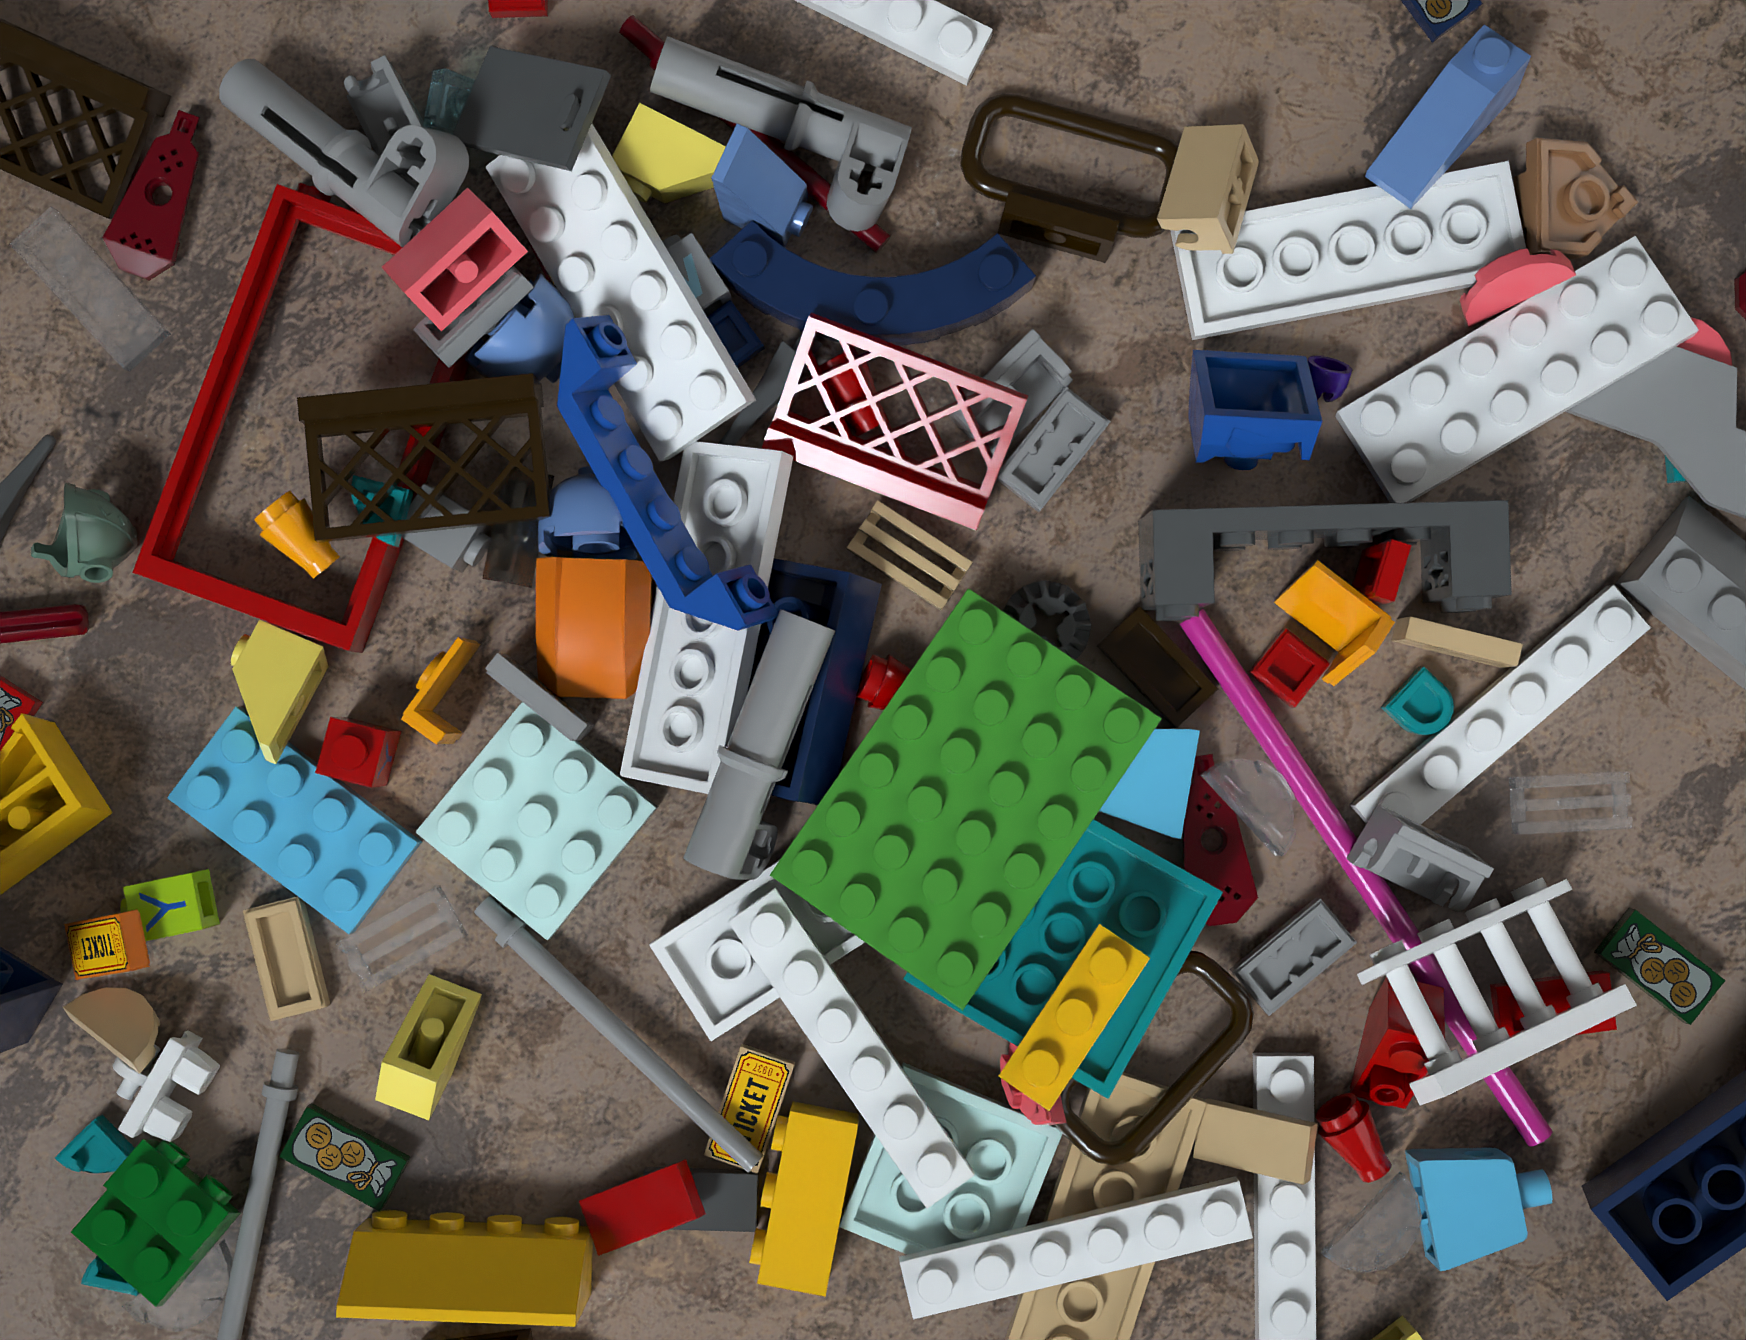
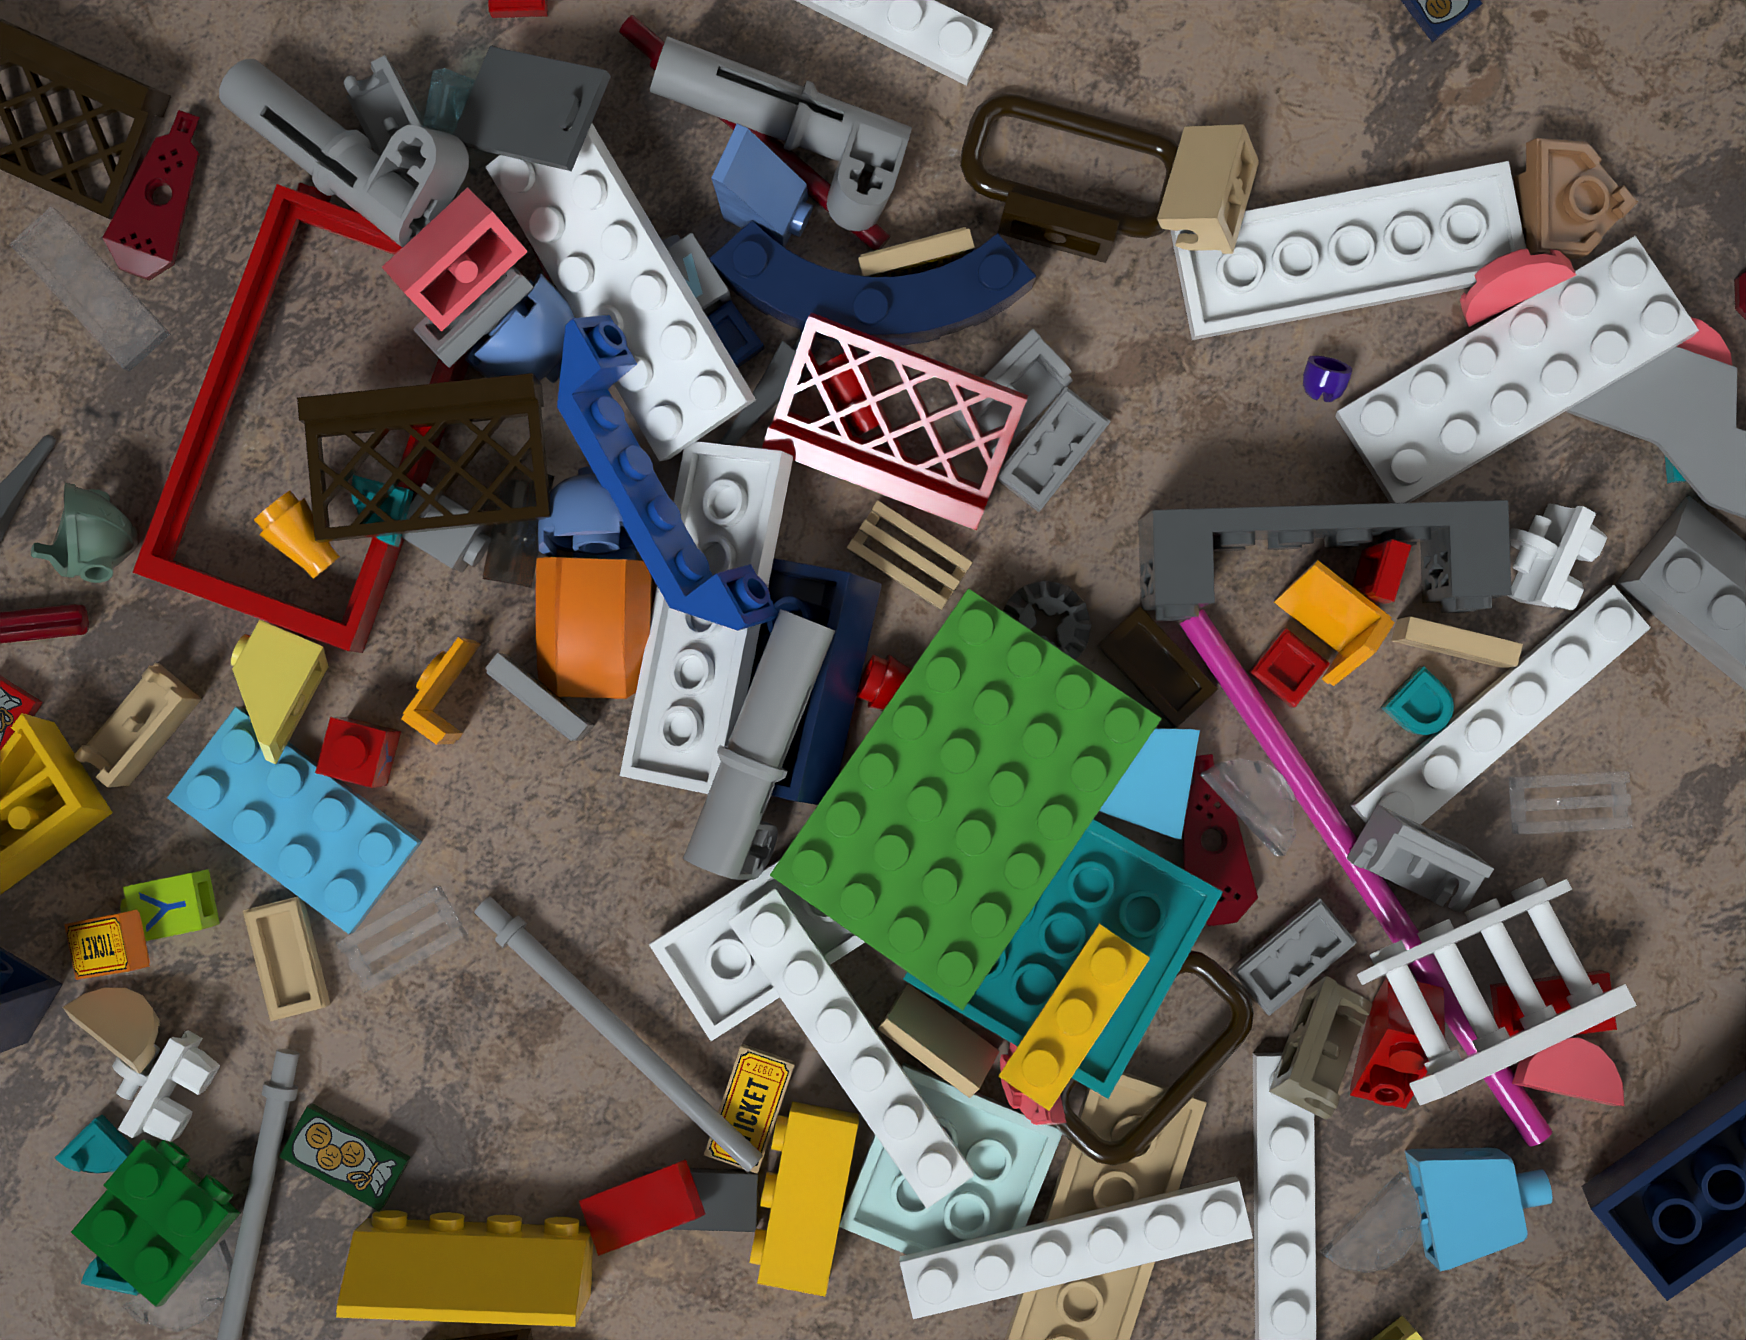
(139, 727): none -> tan hinge
(427, 1047): light yellow slope -> none
(536, 820): light aqua plate -> none
(665, 157): light yellow slope -> none
(917, 255): none -> tan tile
(939, 1040): none -> tan tile
(1251, 406): blue brick -> none
(1256, 1141): tan tile -> none
(1320, 1047): none -> dark tan hinge
(1353, 1134): red cone -> none
(1450, 116): medium blue slope -> none
(1550, 553): none -> white hips
(1573, 1070): none -> coral tile
(1659, 966): tile -> none

